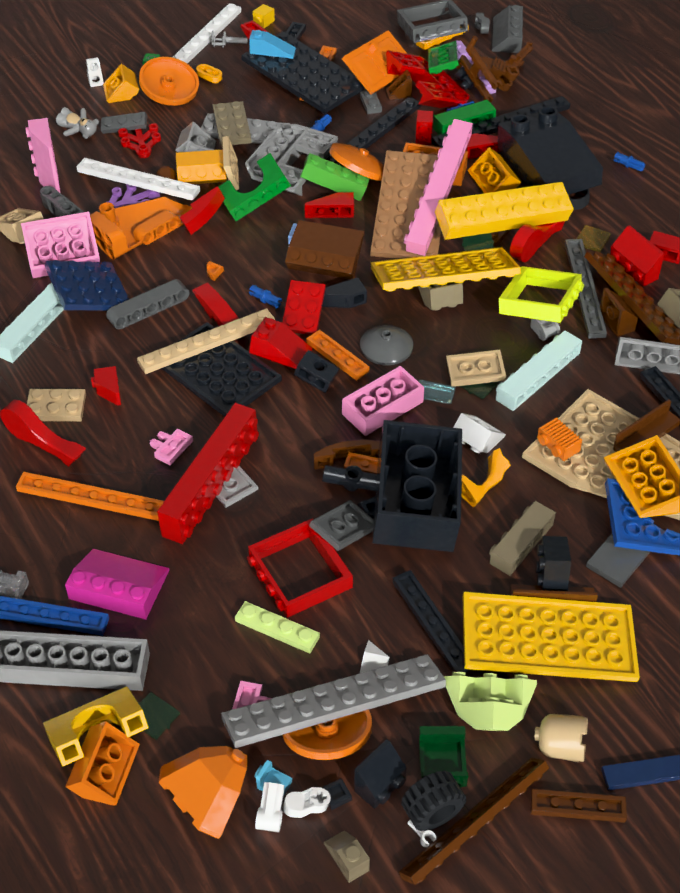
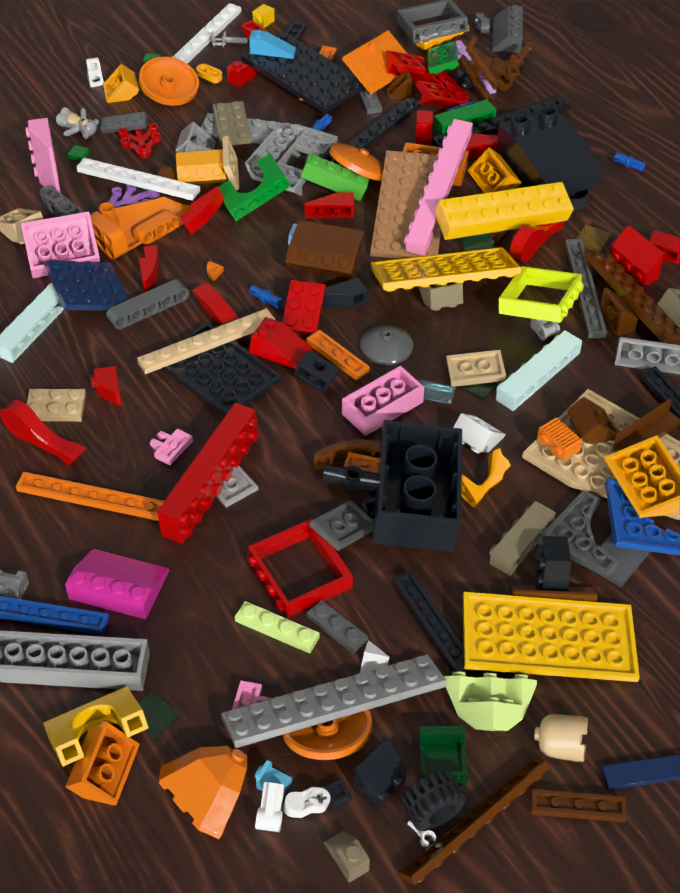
(78, 153): none -> green tile
(149, 267): none -> red slope
(240, 73): none -> red slope
(337, 626): none -> dark grey plate
(575, 525): none -> dark grey plate
(591, 422): none -> reddish brown slope

